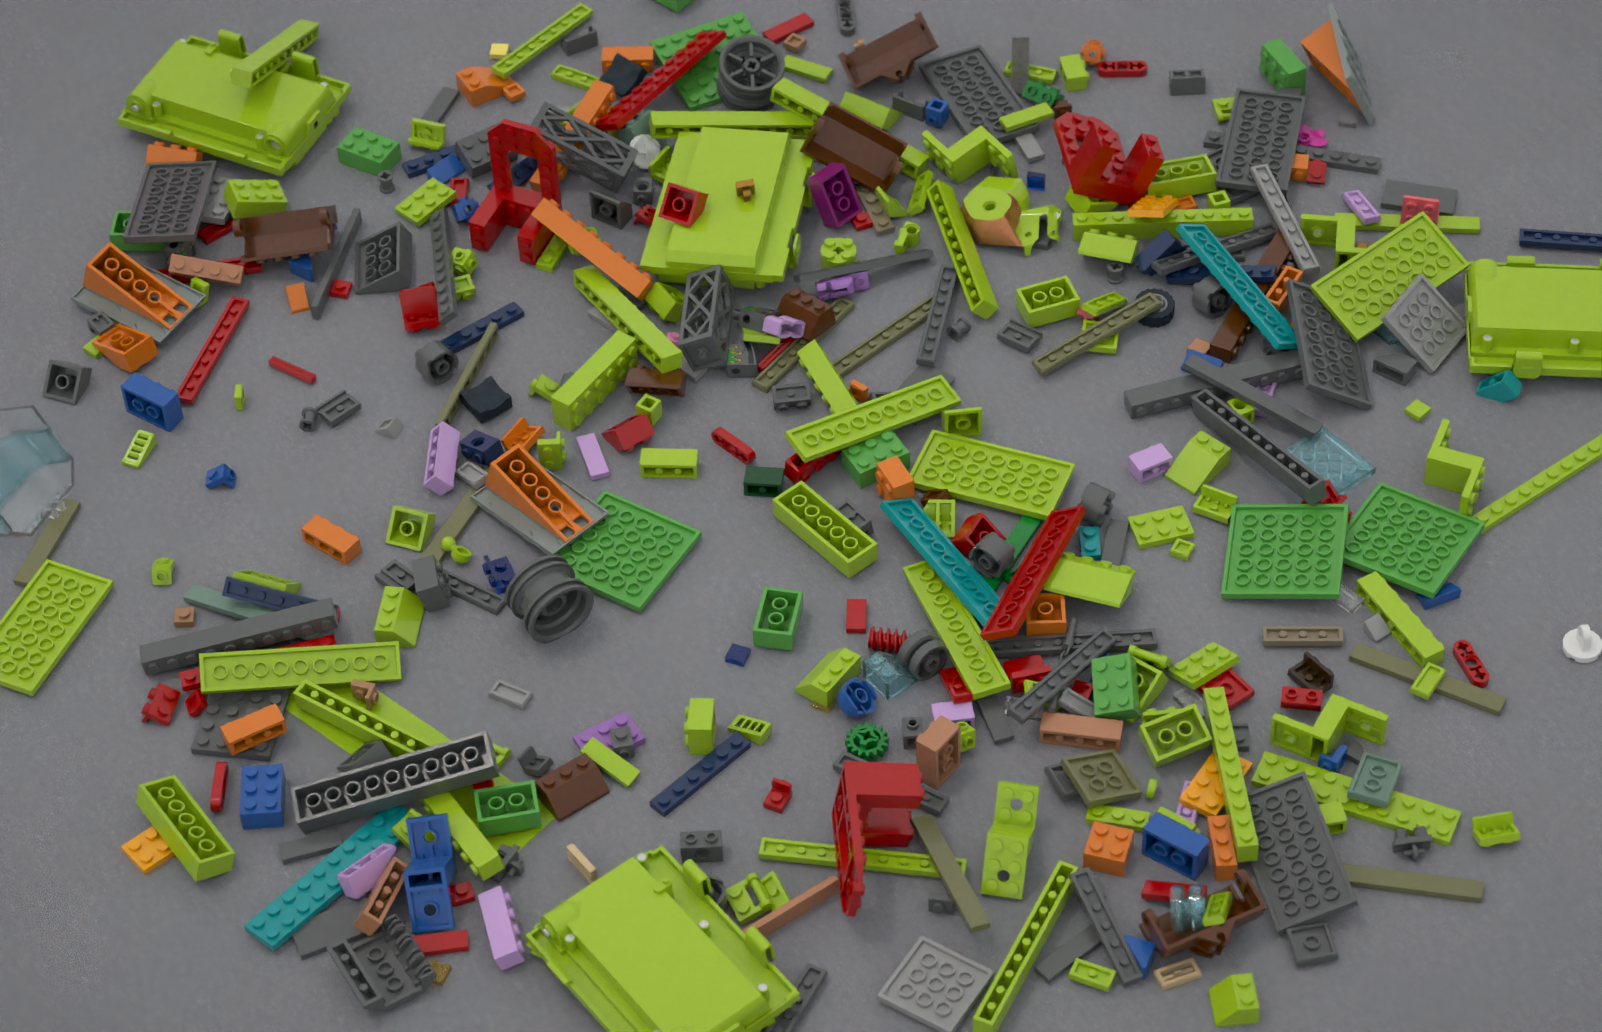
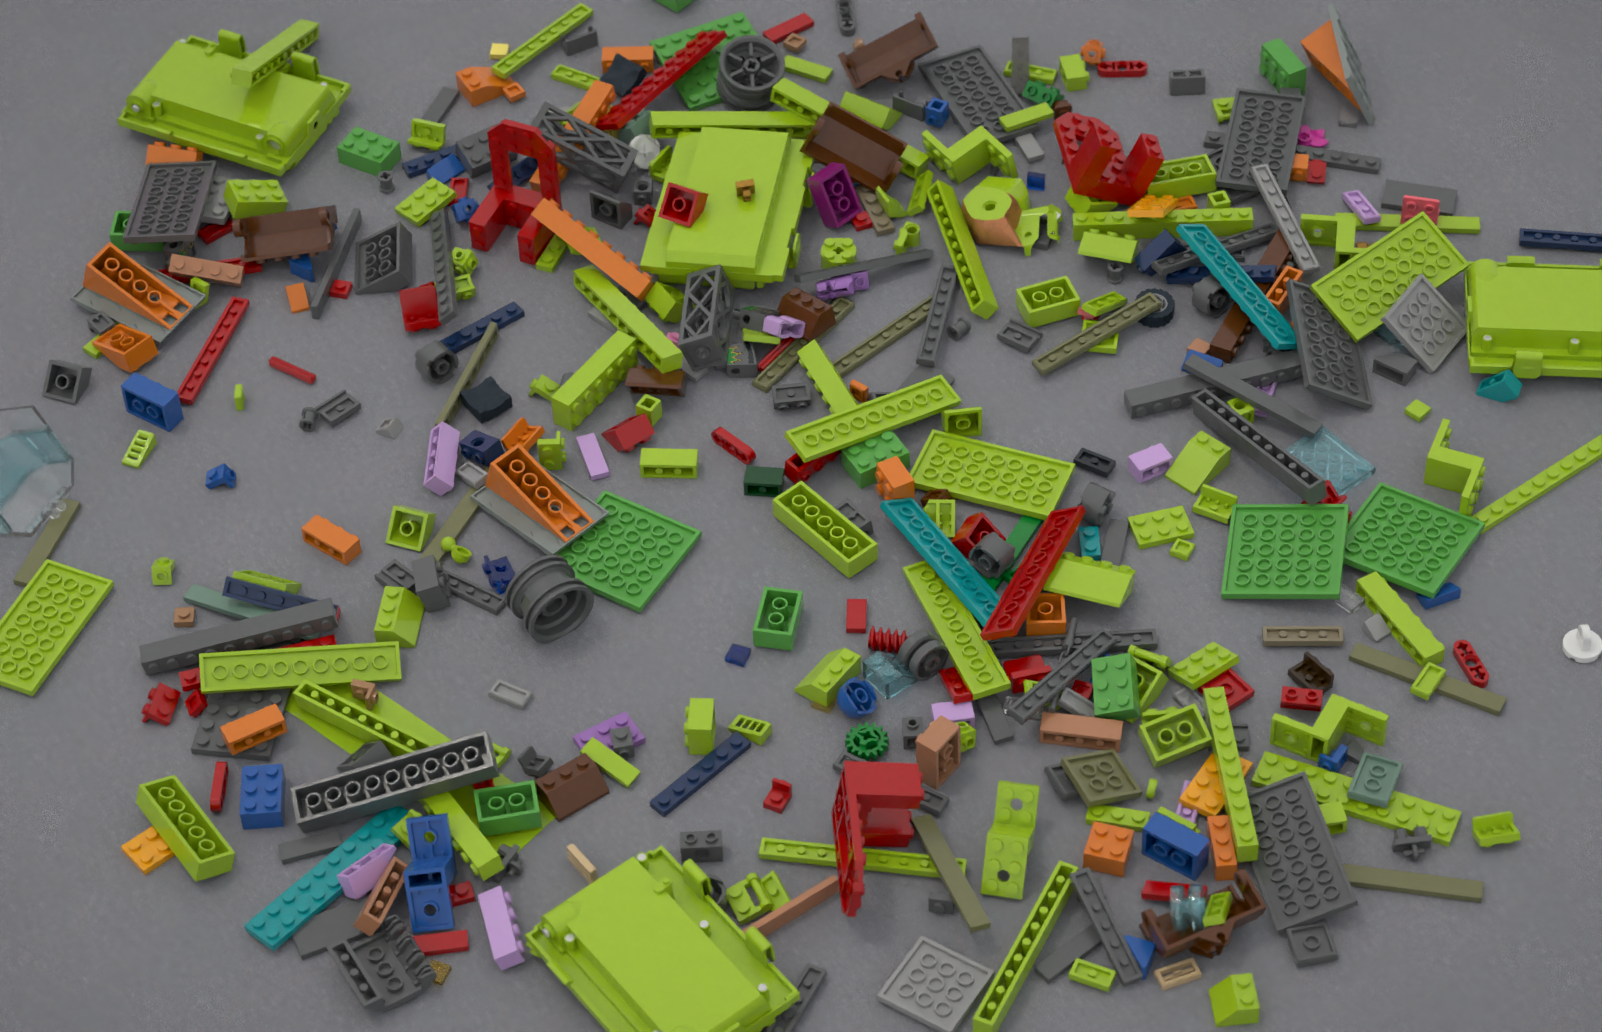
(1094, 462): none -> black plate

